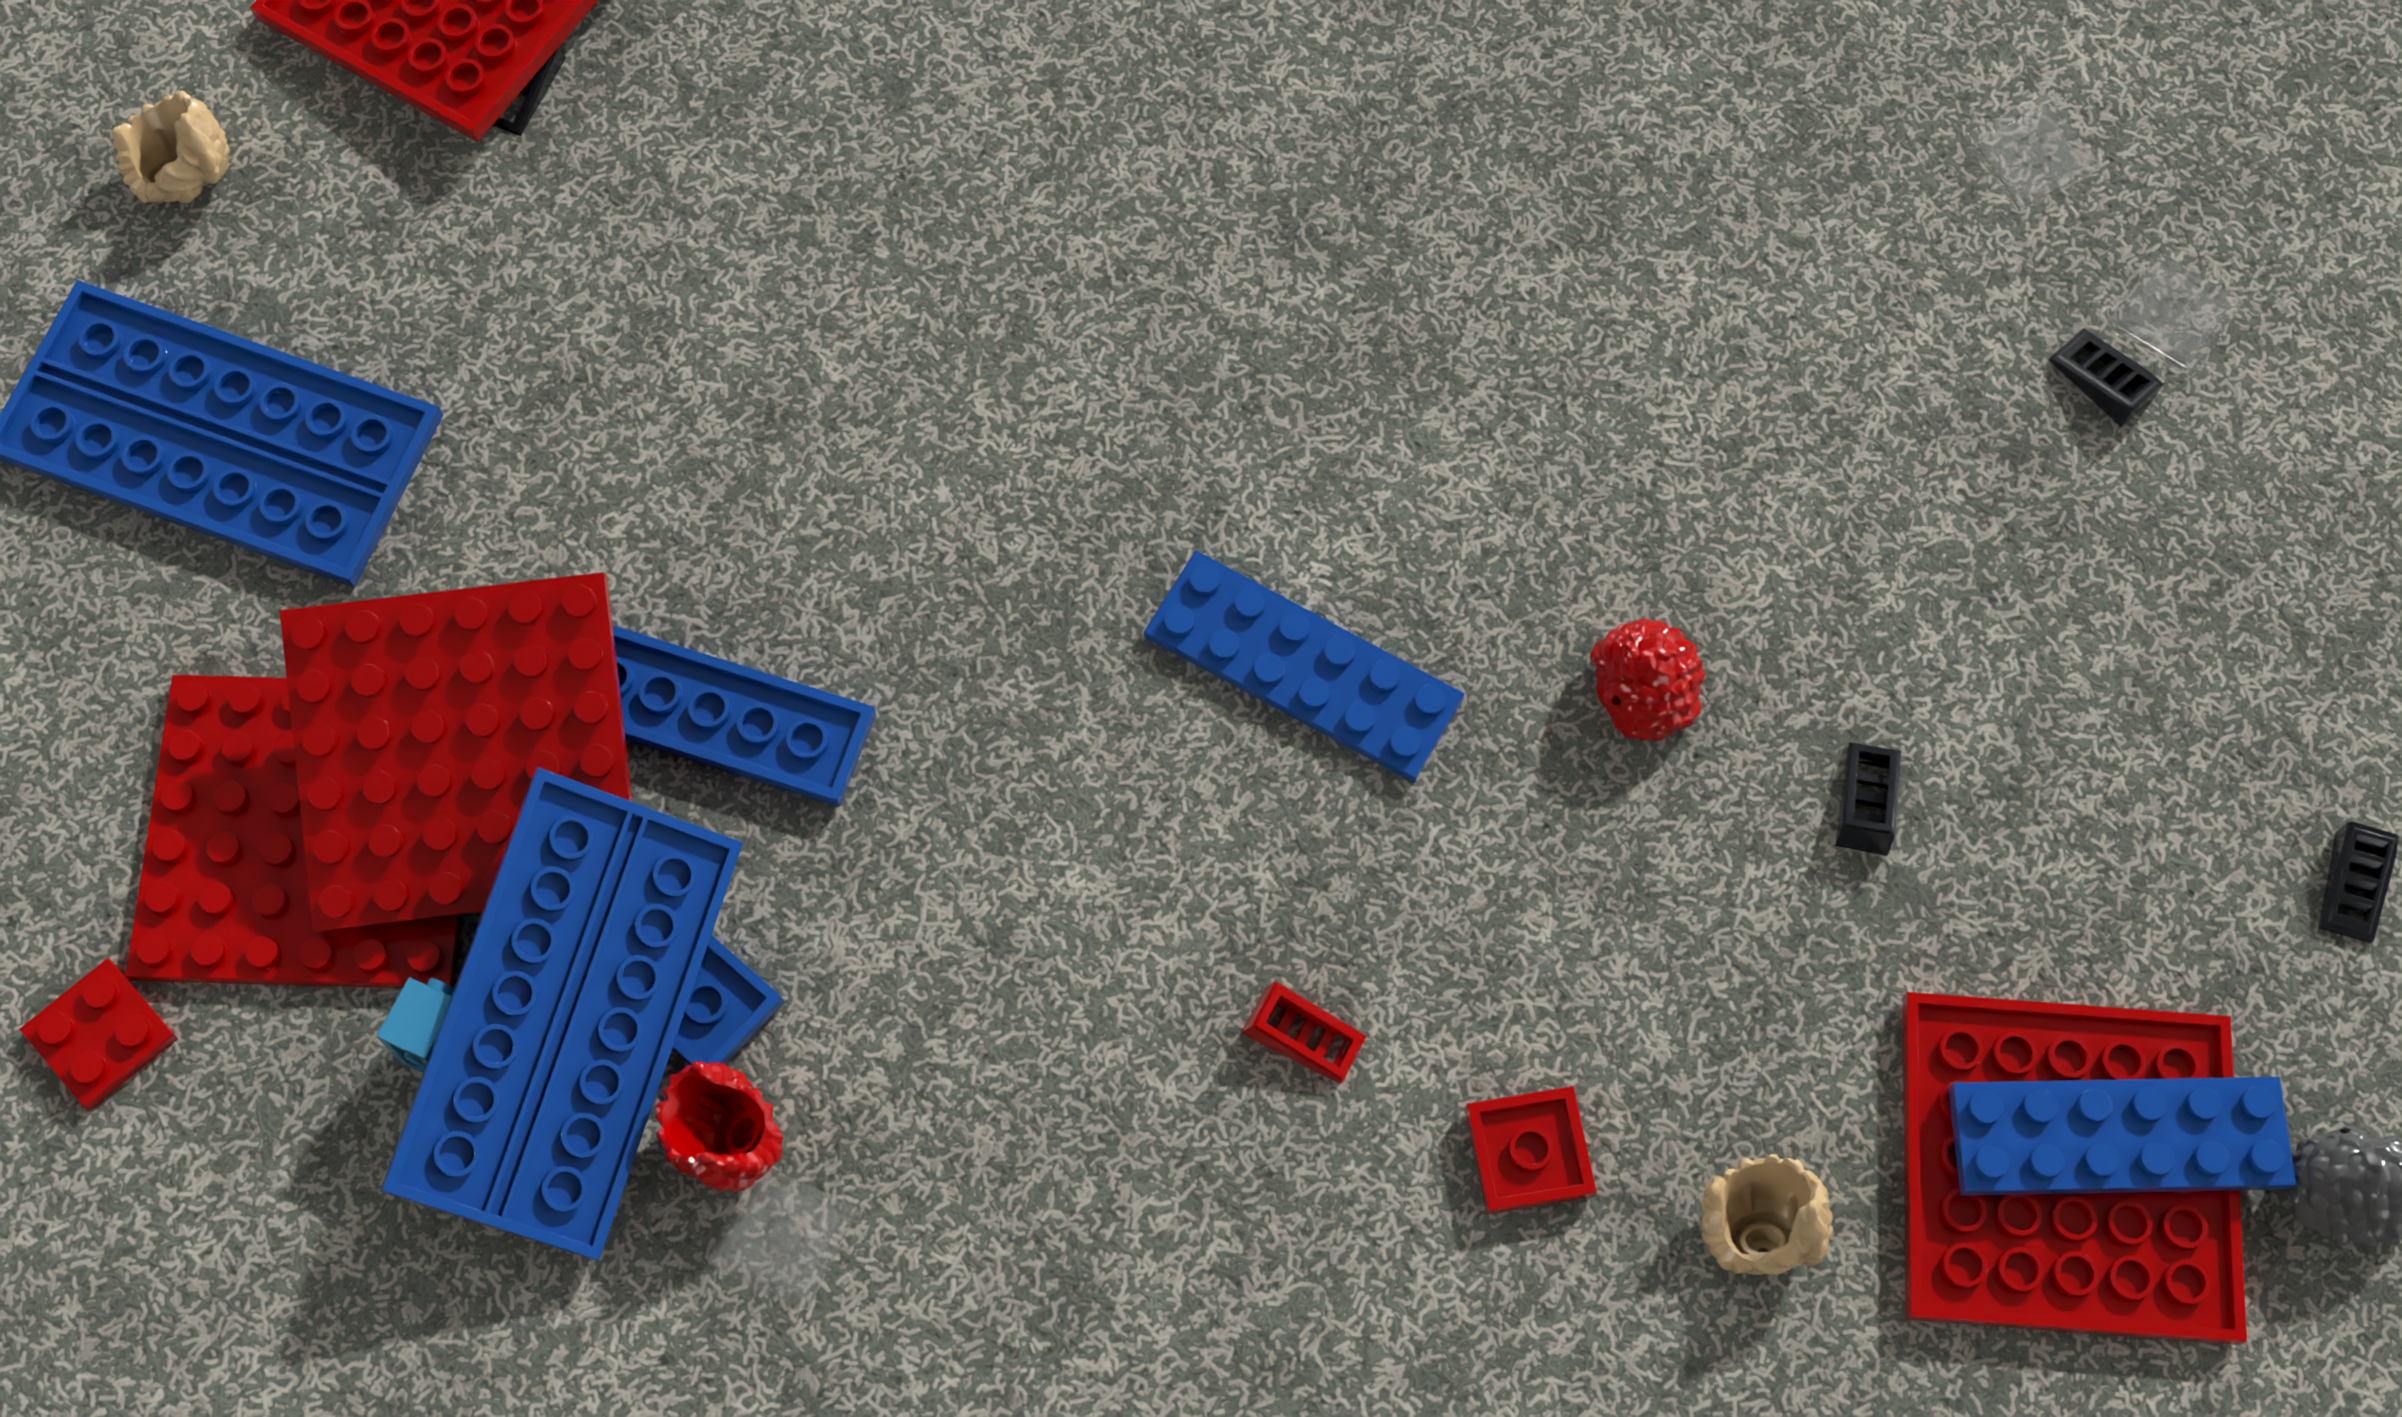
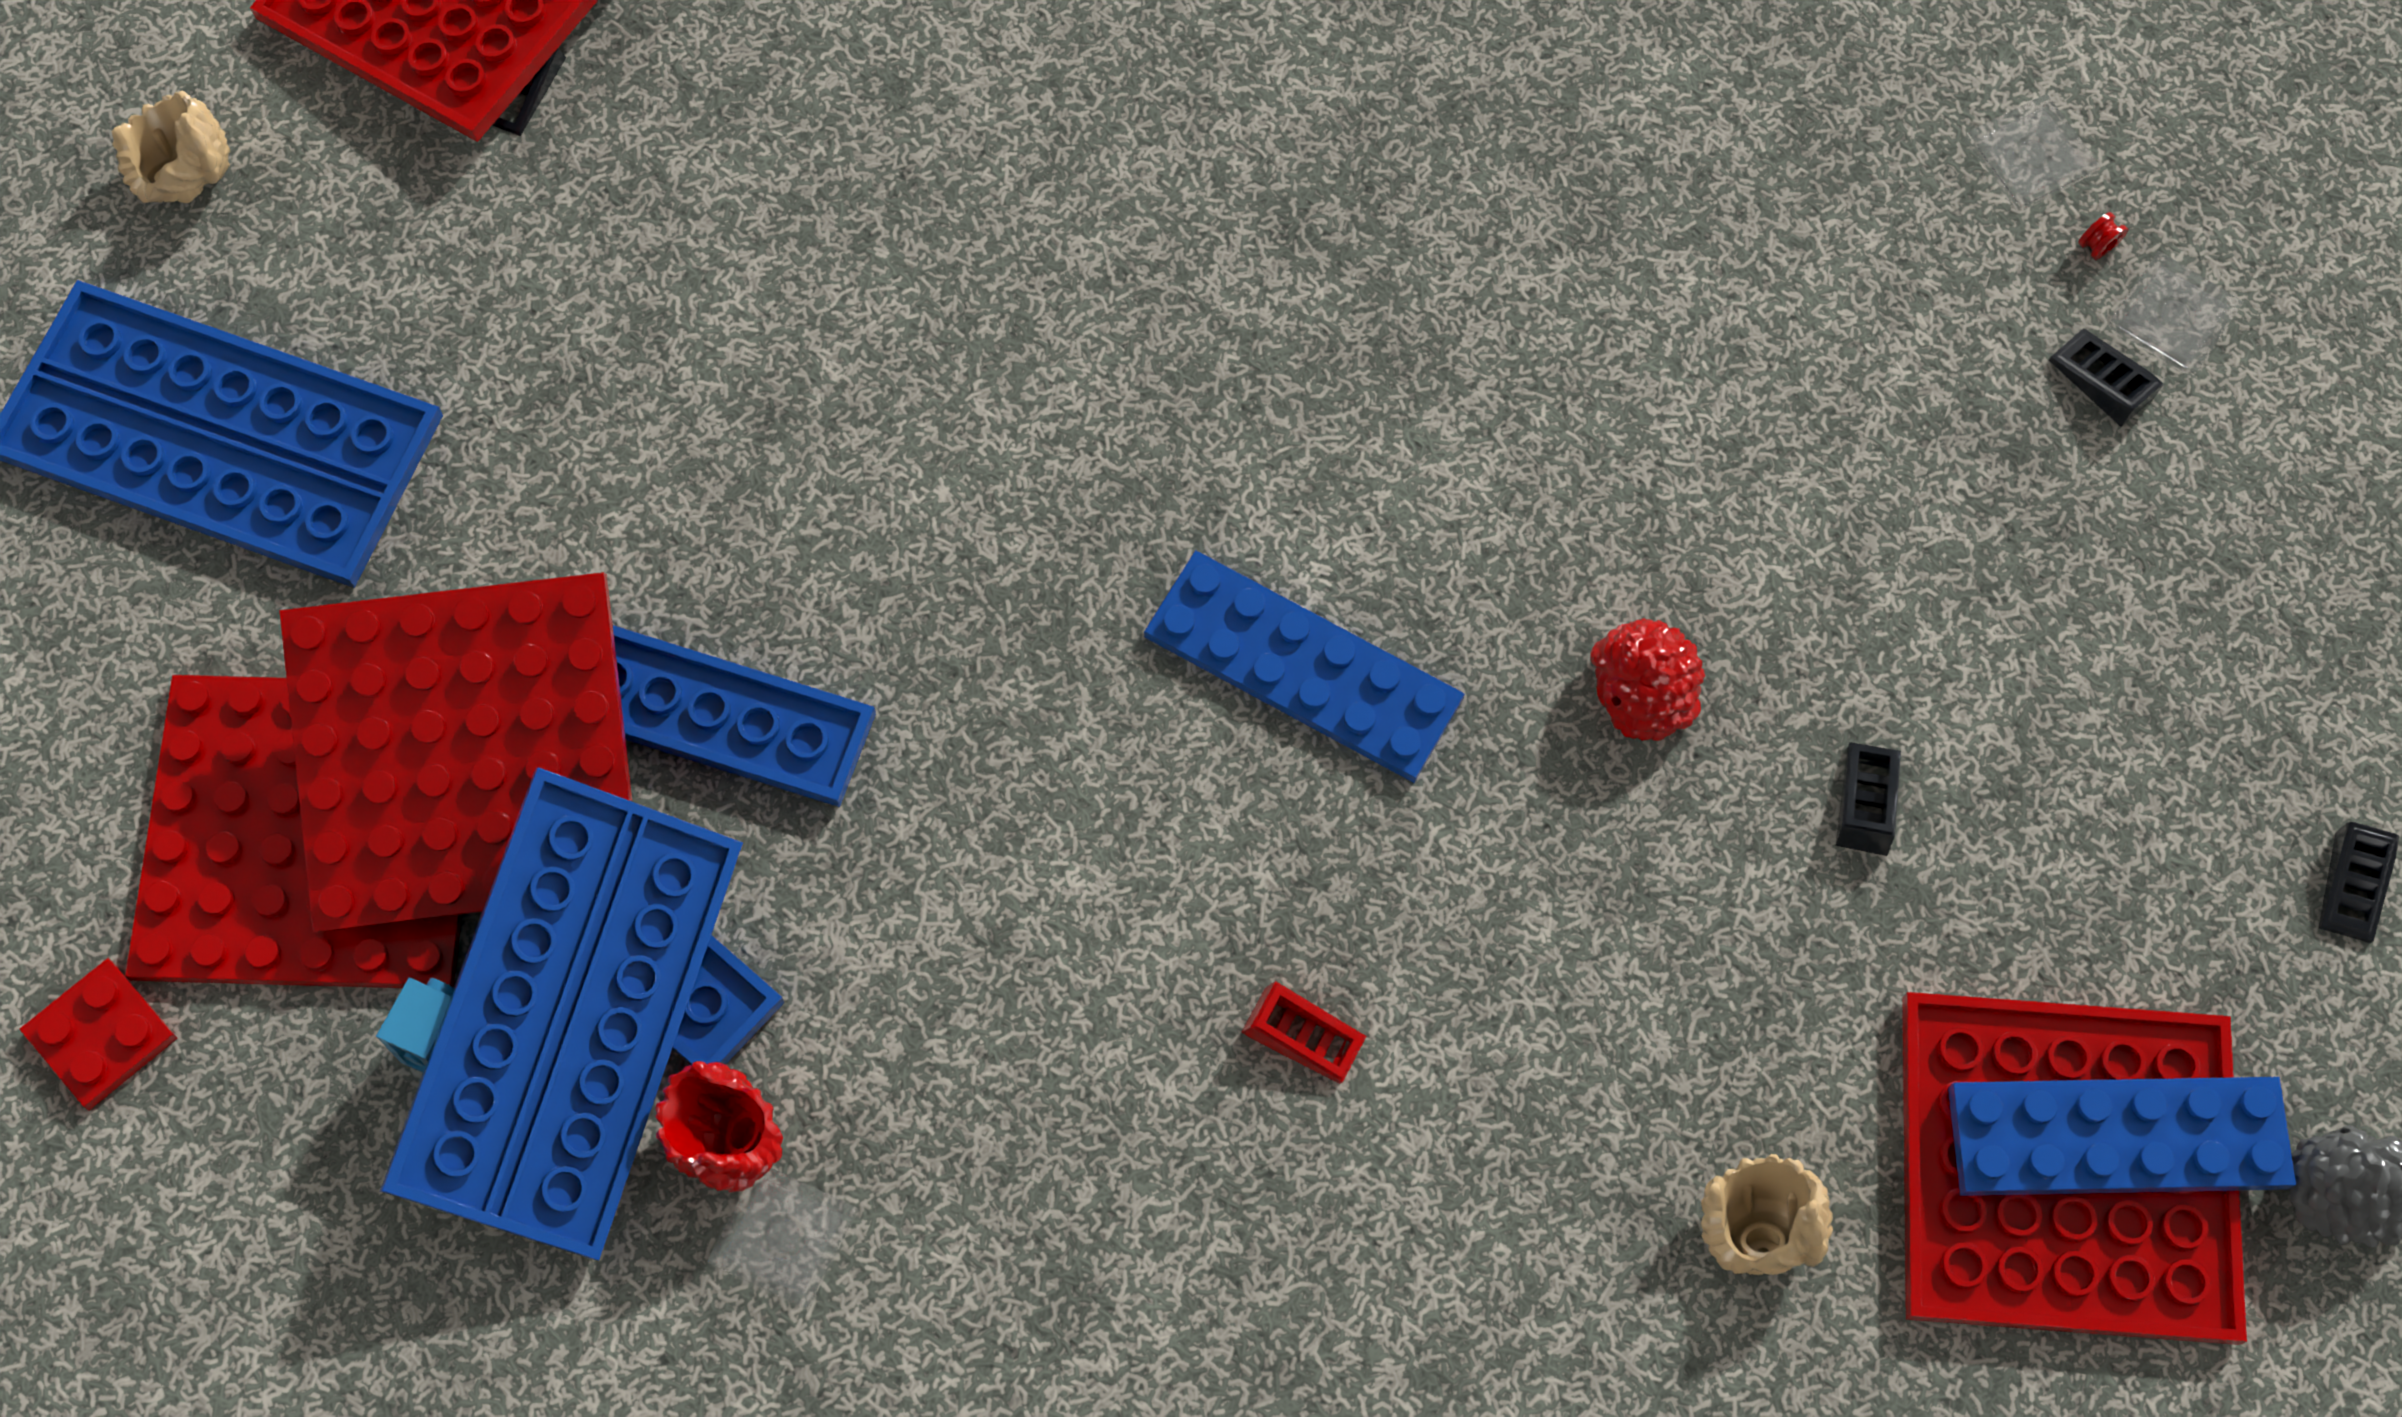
(1530, 1150): red plate -> none
(2103, 236): none -> red bush

